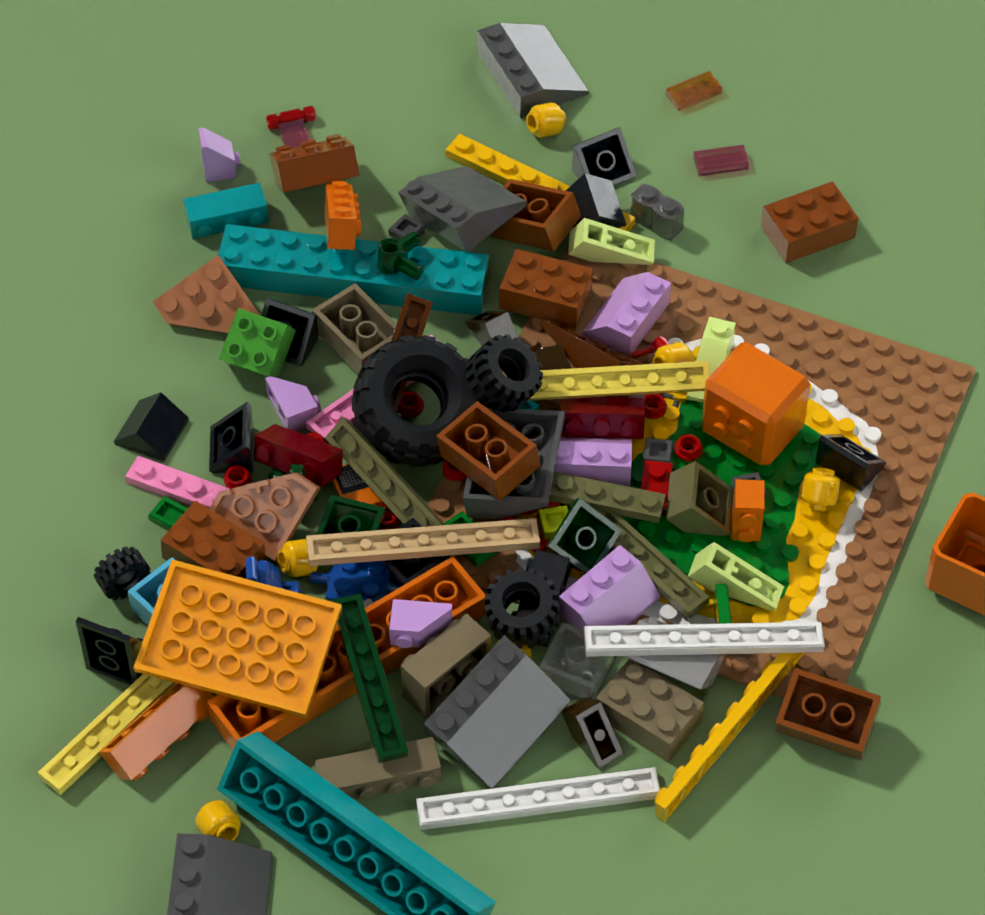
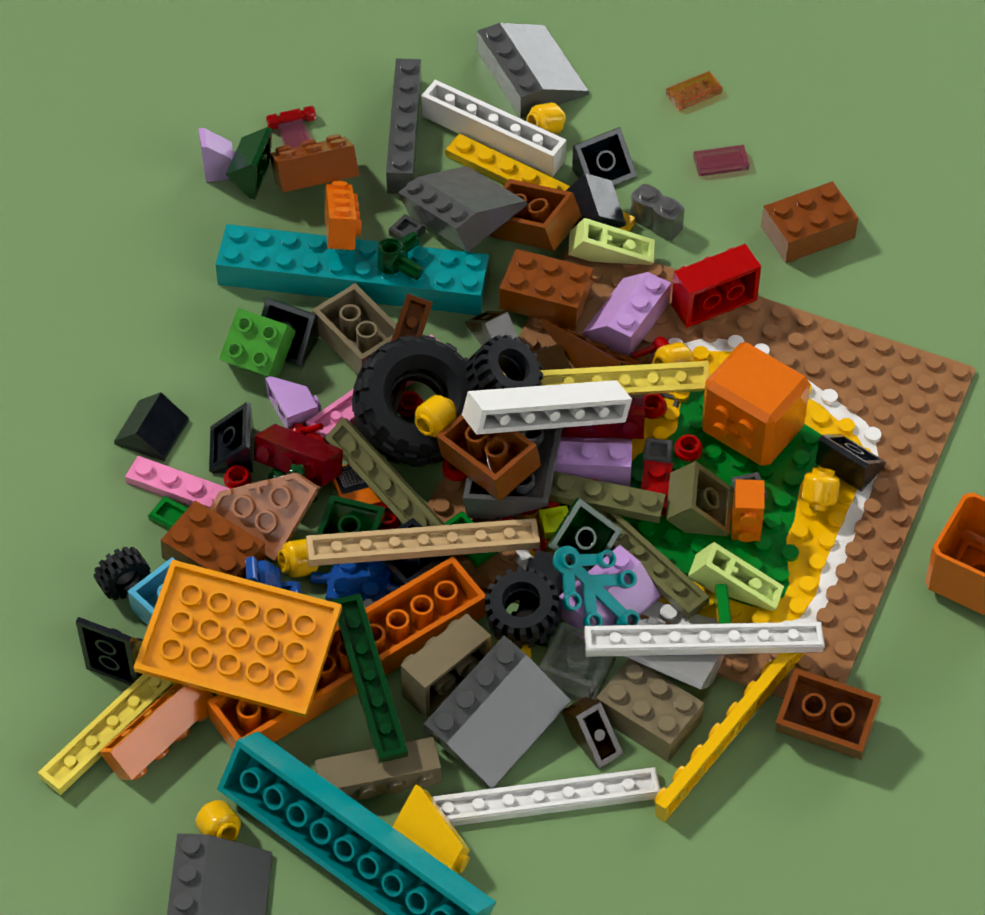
(205, 299): nougat plate -> none
(235, 206): teal brick -> none
(251, 161): none -> dark green slope
(306, 429): none -> red hand
(403, 124): none -> dark grey brick
(417, 621): lavender slope -> none
(431, 830): none -> yellow slope
(435, 415): none -> yellow head
(494, 128): none -> white brick
(546, 407): none -> white brick
(593, 585): none -> teal plant
(714, 347): yellowish green slope -> none
(716, 285): none -> red brick

